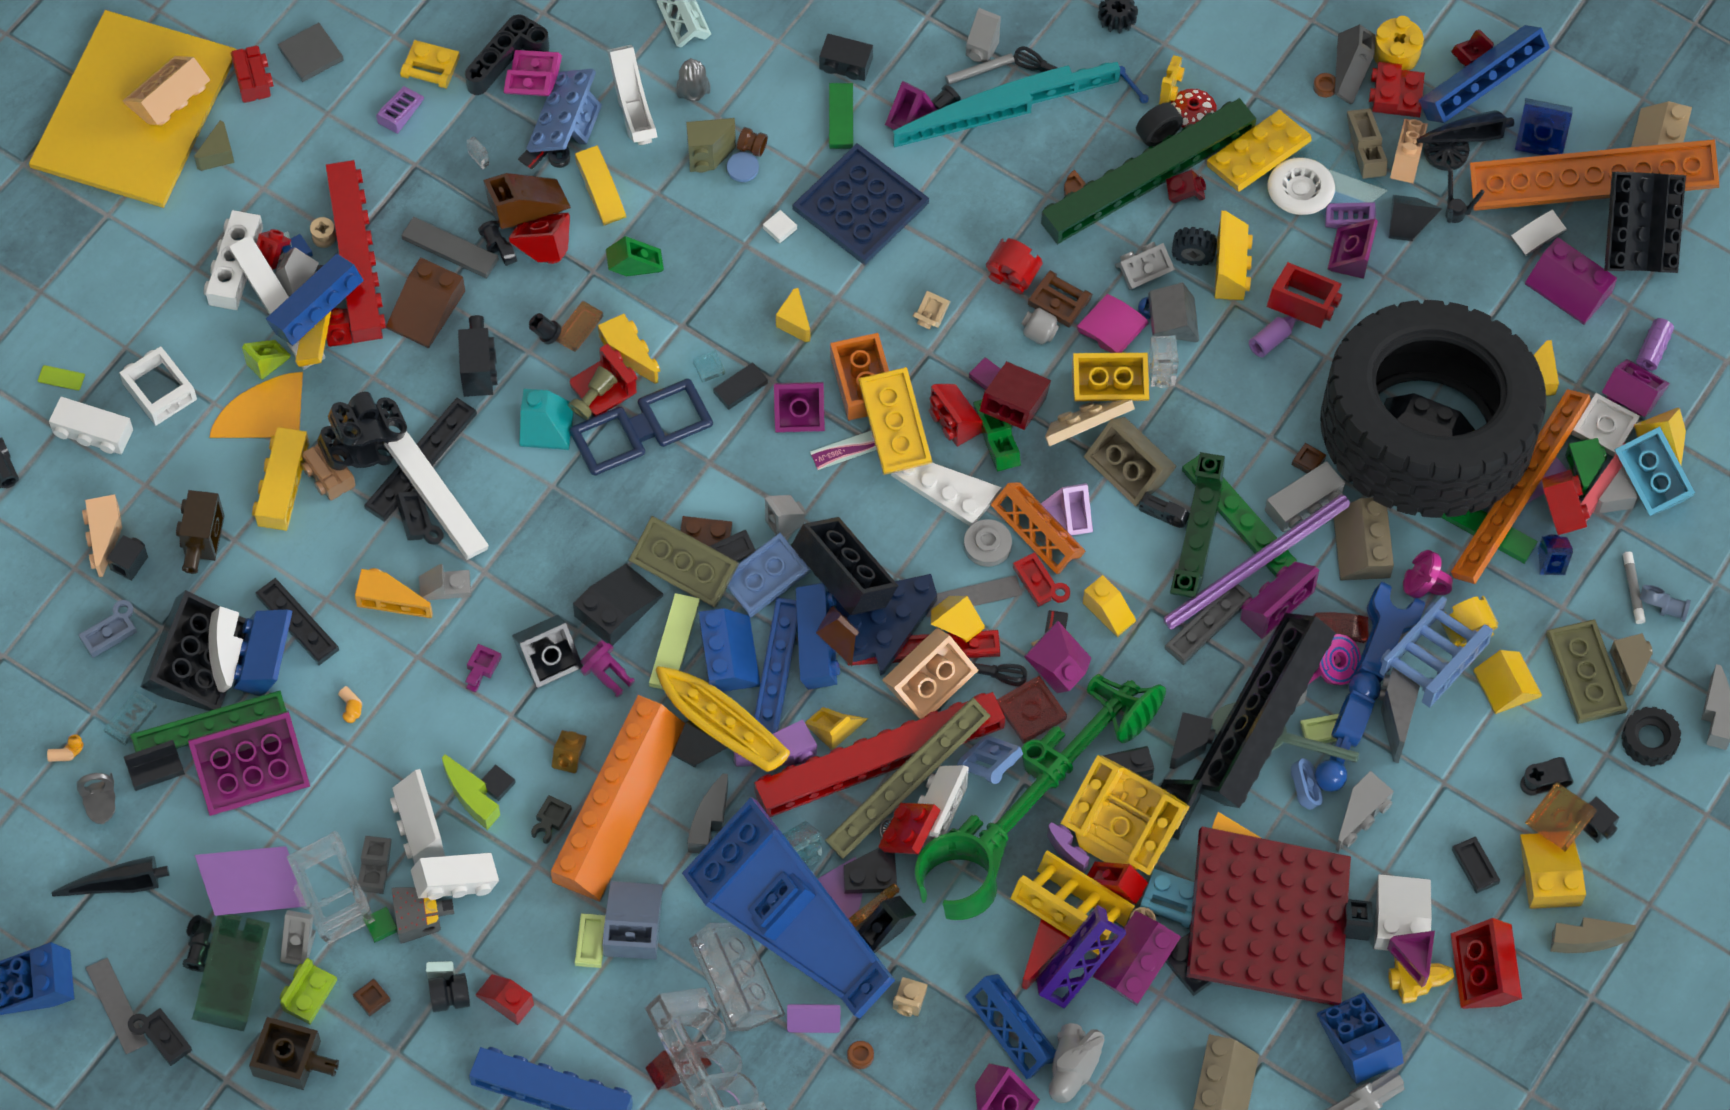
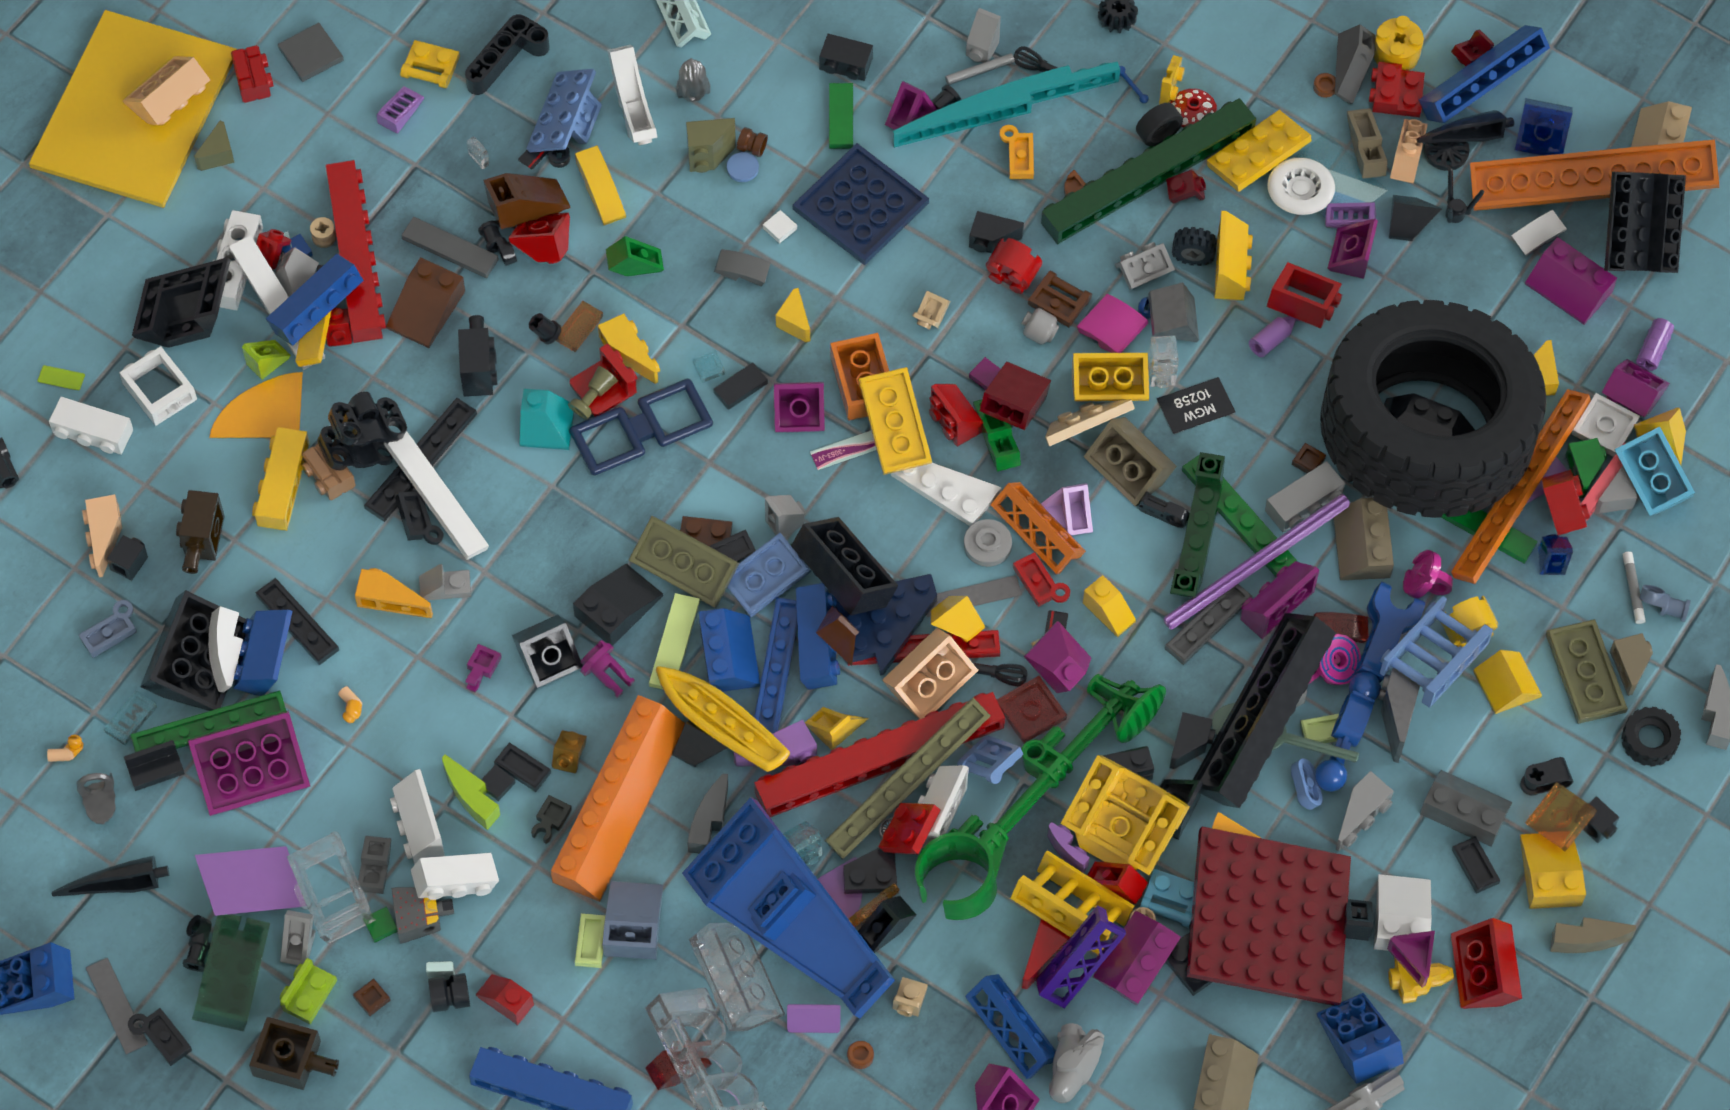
(181, 304): none -> black slope
(522, 767): none -> black tile
(533, 73): dark pink slope -> none
(742, 265): none -> dark grey slope
(989, 229): none -> black slope
(1020, 153): none -> light orange hinge
(1196, 405): none -> black sticker
(1465, 807): none -> dark grey slope

